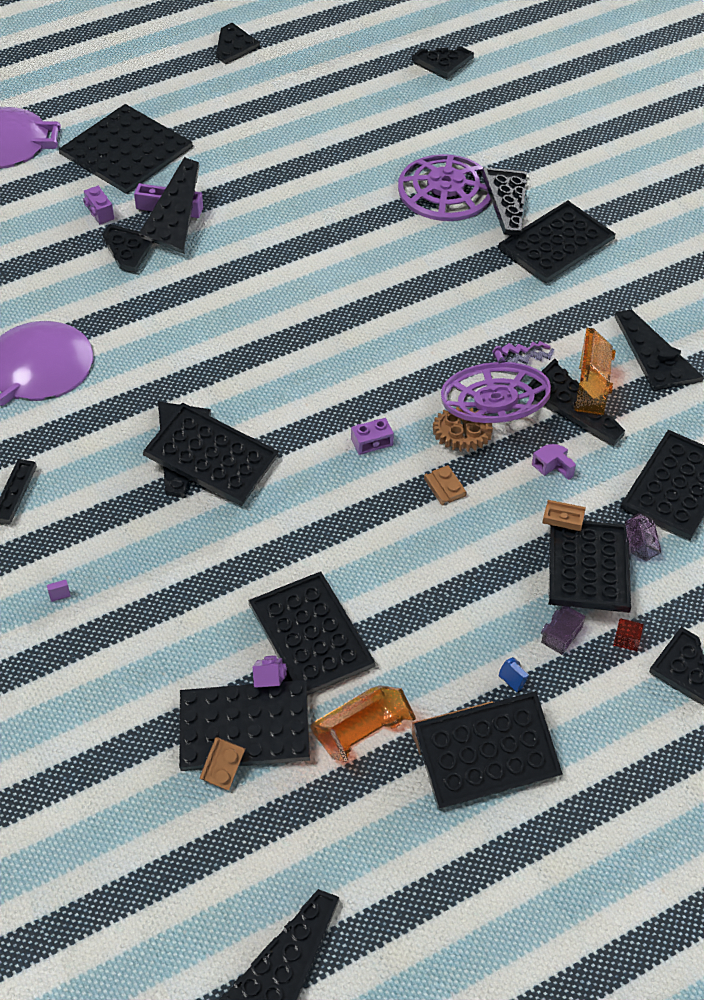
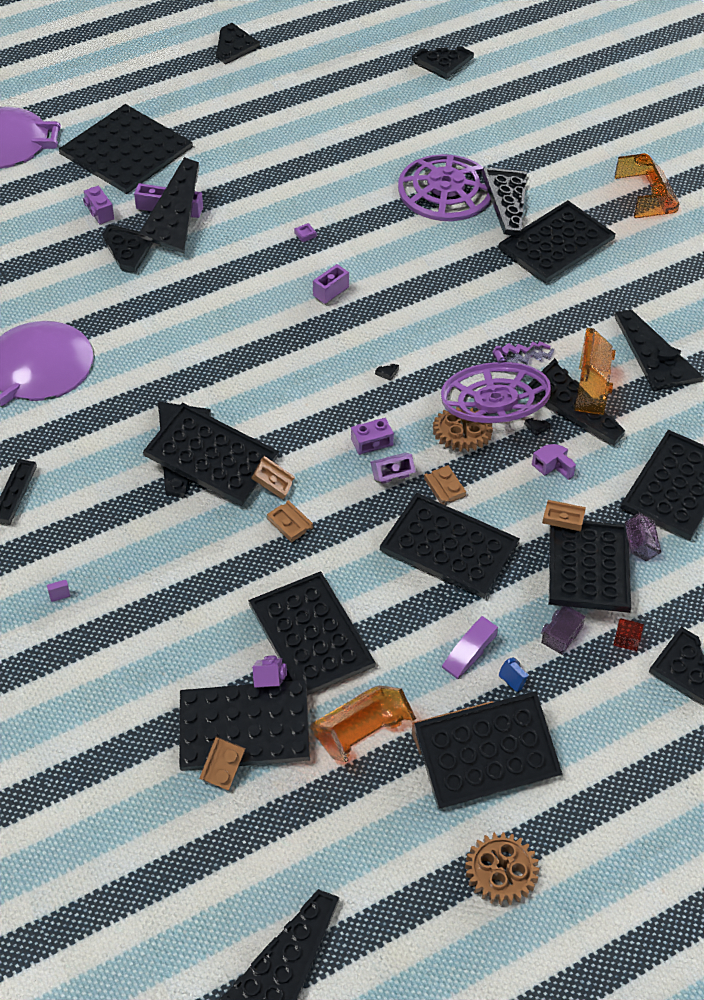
(273, 477): none -> medium nougat plate
(289, 521): none -> medium nougat plate
(305, 232): none -> medium lavender tile
(330, 283): none -> medium lavender brick
(387, 372): none -> black tile
(392, 467): none -> medium lavender brick
(450, 545): none -> black plate
(470, 647): none -> medium lavender slope
(519, 861): none -> medium nougat gear
(537, 426): none -> black tile
(663, 198): none -> clear orange windscreen

